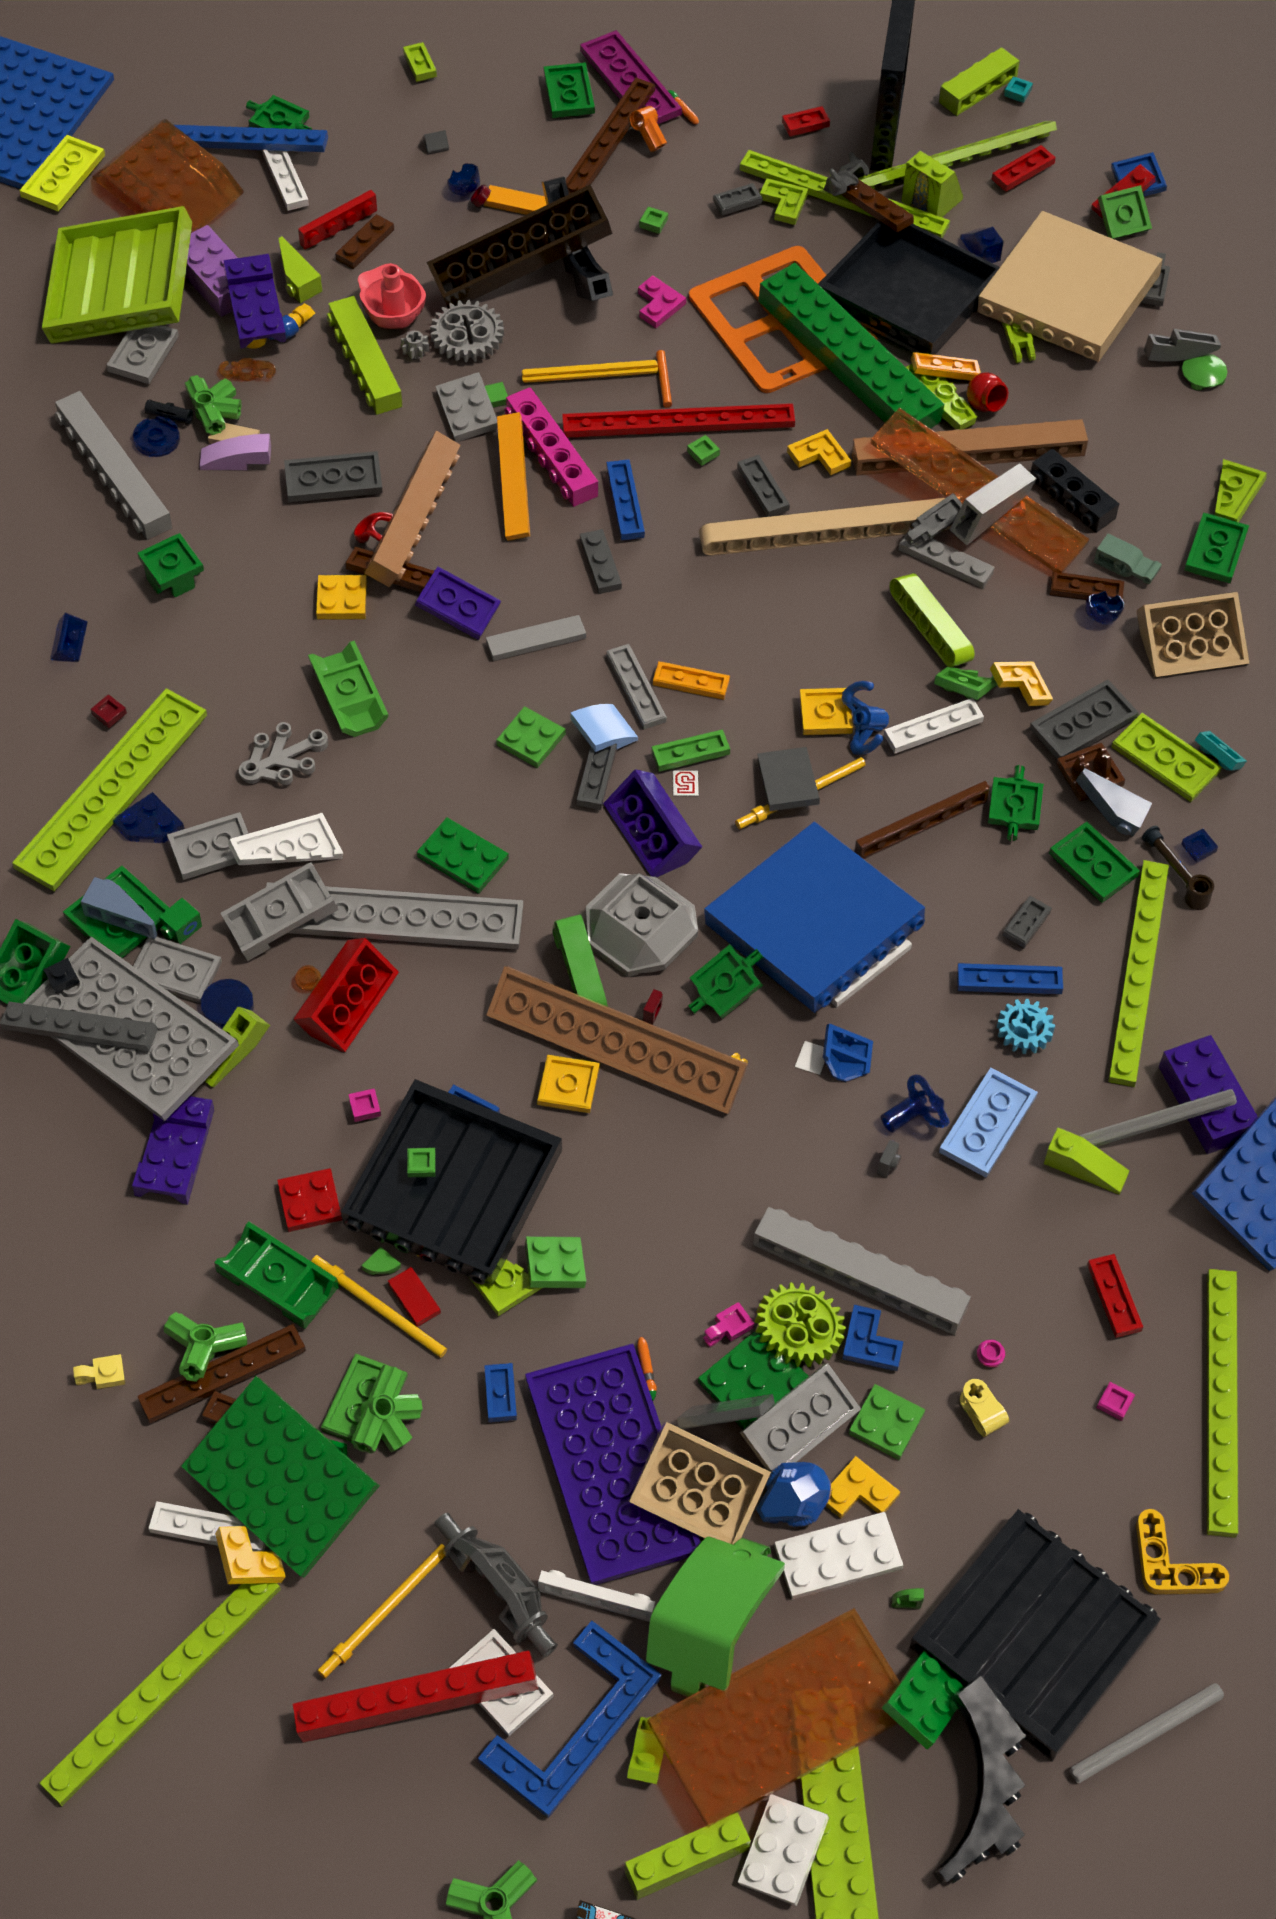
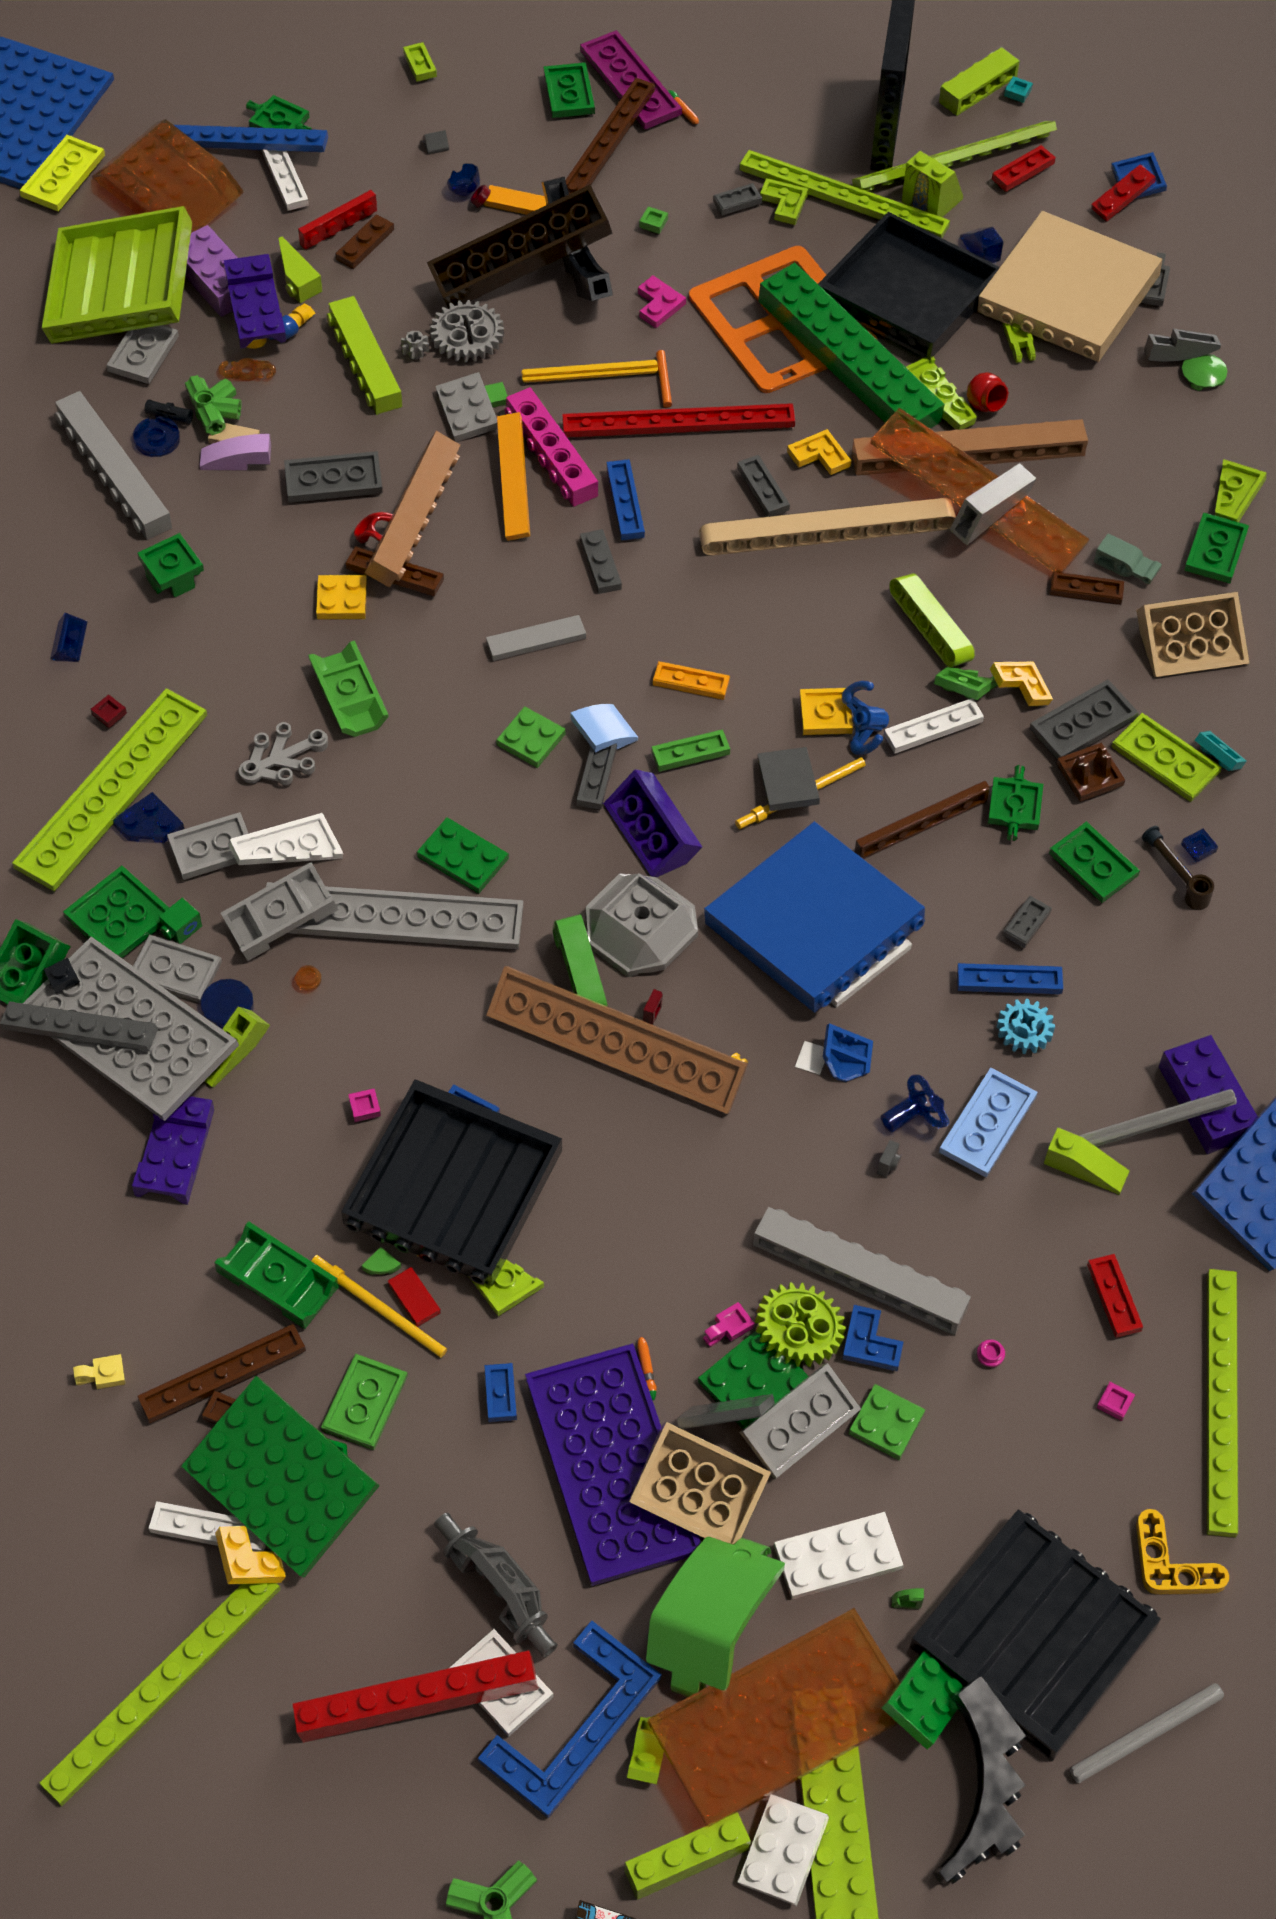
(112, 905): sand blue slope -> none
(202, 1342): bright green piece -> none
(309, 1200): red plate -> none
(343, 1651): yellow bar -> none
(346, 994): red slope -> none
(391, 296): coral piece -> none
(394, 1410): bright green piece -> none
(421, 1162): bright green tile -> none
(458, 603): dark purple tile -> none
(555, 1262): bright green plate -> none
(559, 1585): white plate -> none
(568, 1083): yellow plate -> none
(636, 686): light grey tile -> none
(646, 122): orange piece -> none
(685, 783): white sticker -> none
(703, 450): bright green plate -> none
(726, 981): green plate -> none
(795, 1494): blue helmet -> none
(806, 121): red plate -> none
(847, 175): dark grey piece -> none
(862, 1483): yellow plate -> none
(878, 206): reddish brown plate -> none
(934, 520): dark grey hinge -> none
(944, 366): light orange tile -> none
(949, 560): light grey plate -> none
(984, 1411): light yellow piece -> none
(1074, 490): black brick -> none
(1104, 608): clear blue hair -> none
(1117, 805): slope -> none
(1124, 212): bright green plate -> none
(1138, 974): lime plate -> none

